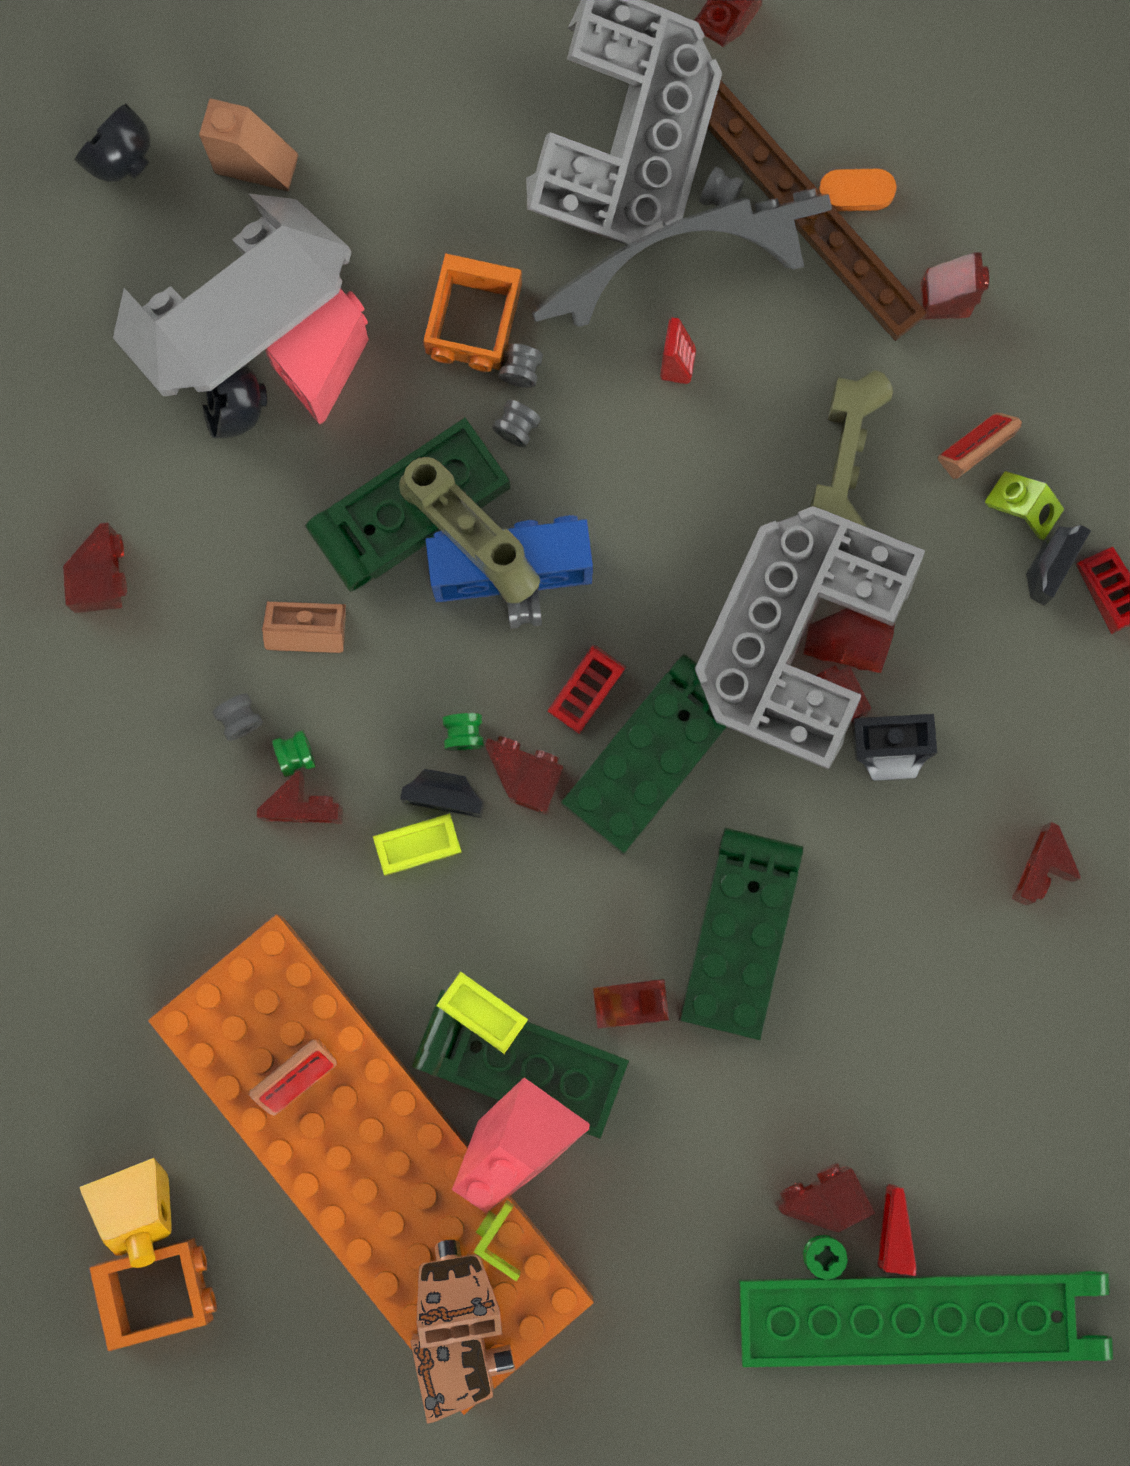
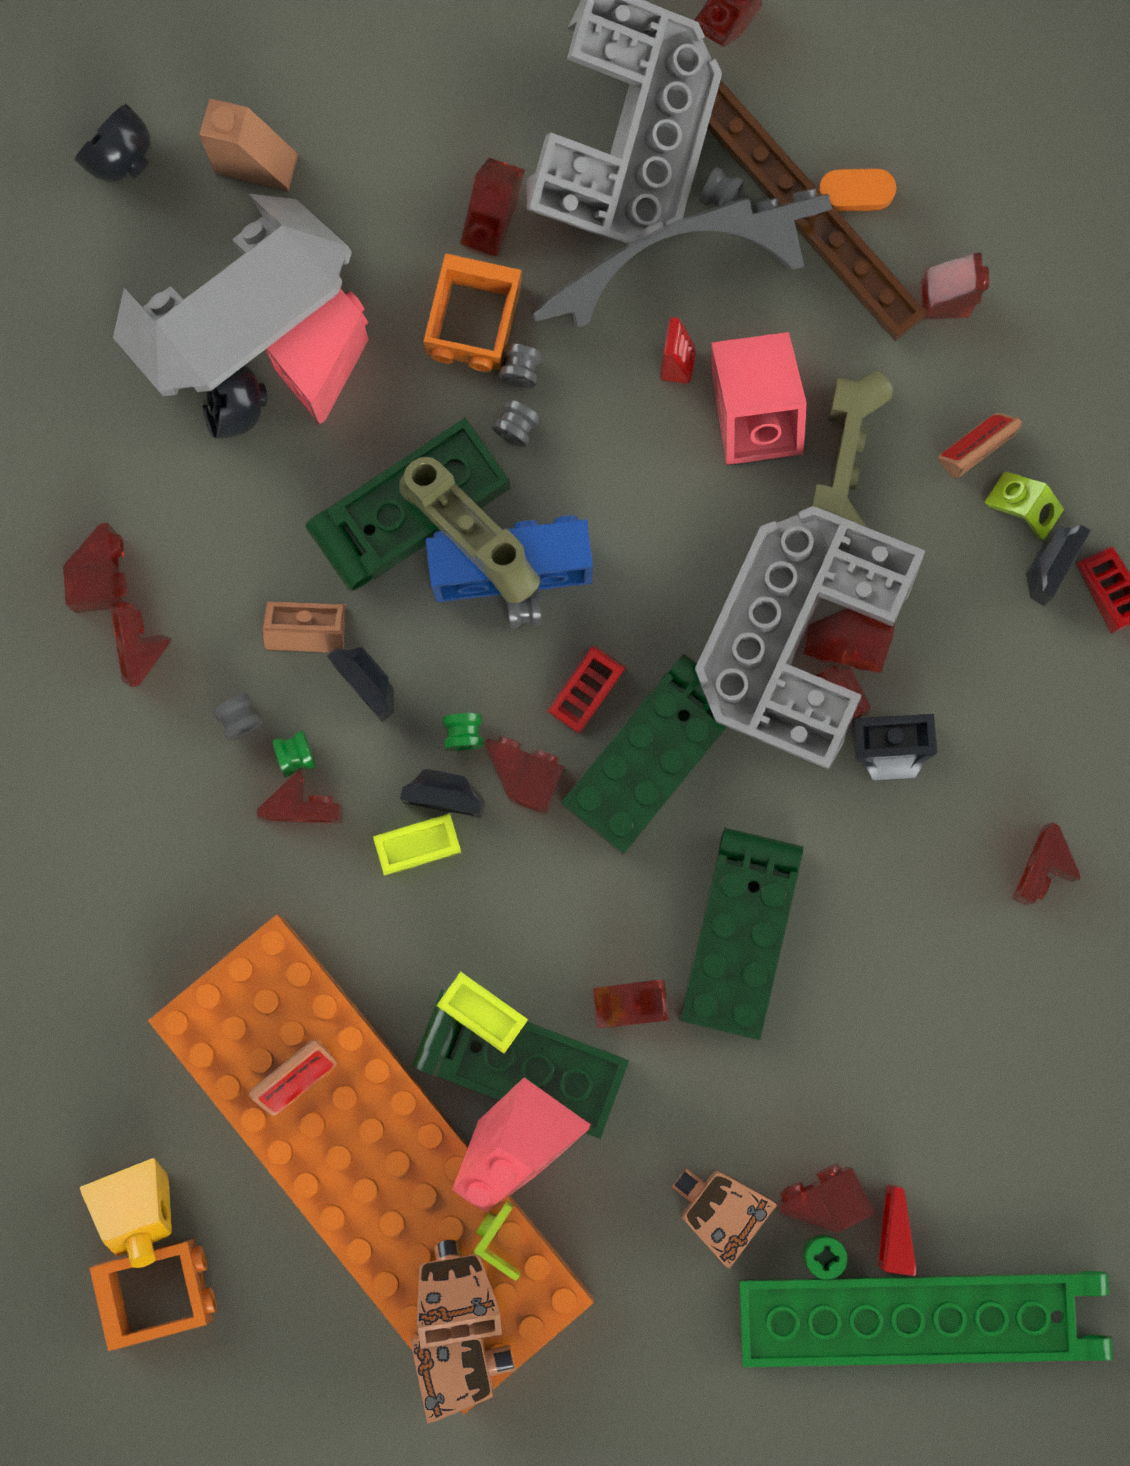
(134, 653): none -> clear red slope
(366, 679): none -> black slope
(491, 206): none -> clear red slope
(722, 1212): none -> torso
(758, 398): none -> coral slope

